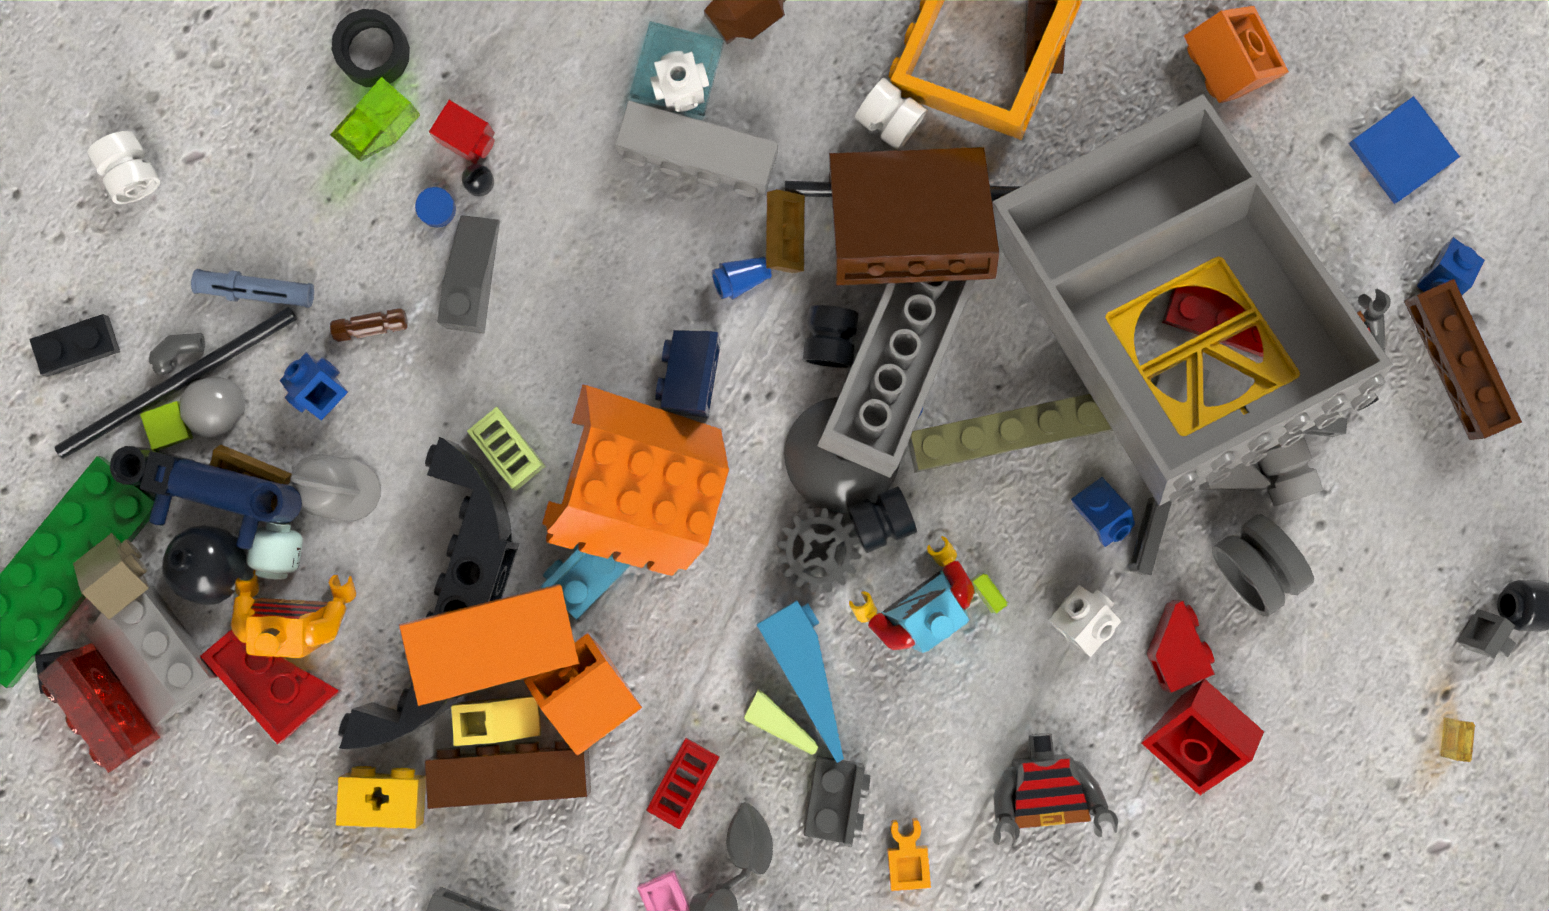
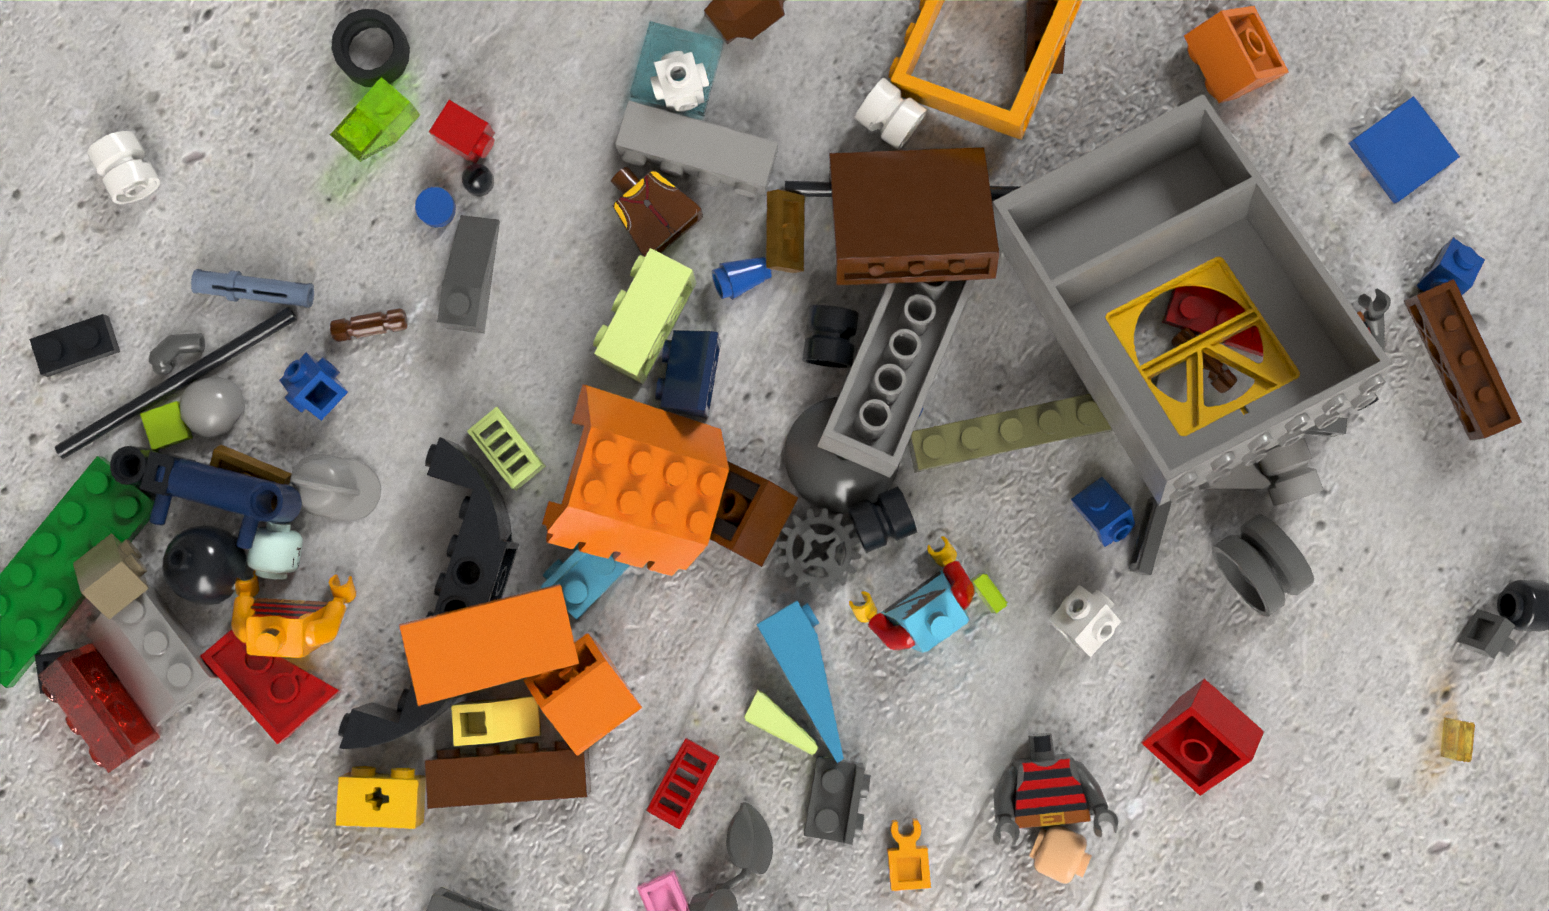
(644, 315): none -> yellowish green brick
(653, 210): none -> reddish brown torso
(751, 514): none -> reddish brown slope
(1060, 853): none -> light nougat head
(1176, 649): red slope -> none
(1221, 379): none -> reddish brown axle

